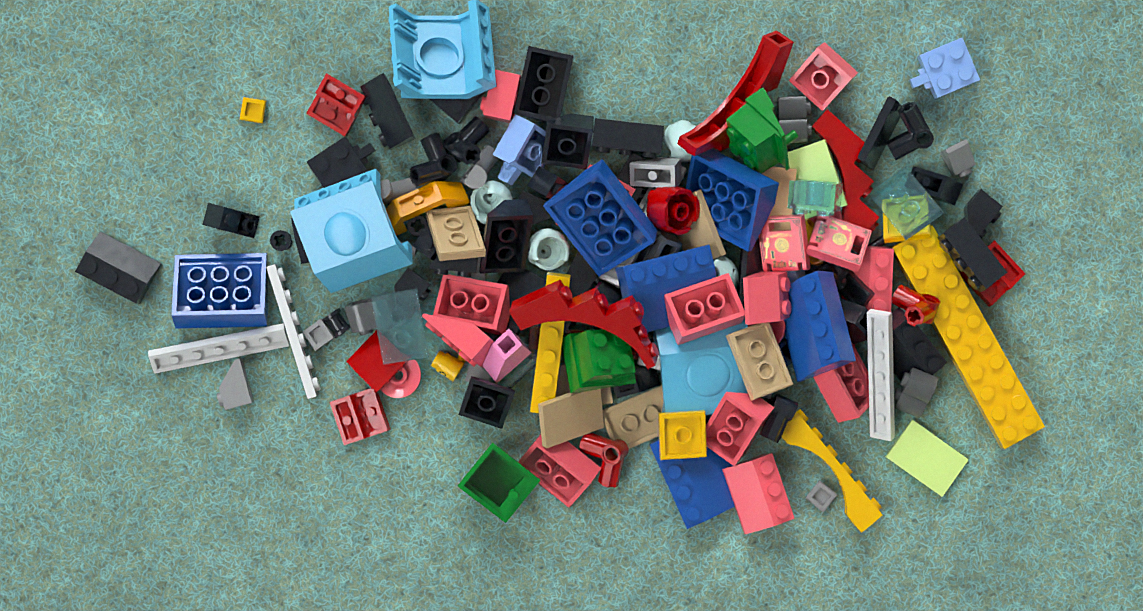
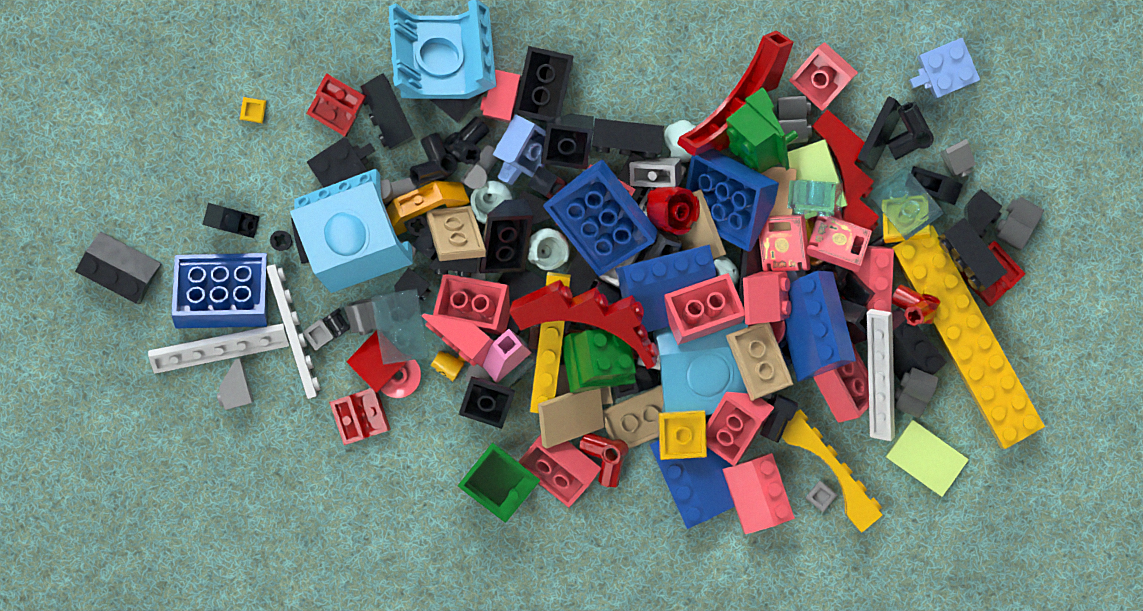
(1019, 223): none -> dark grey brick

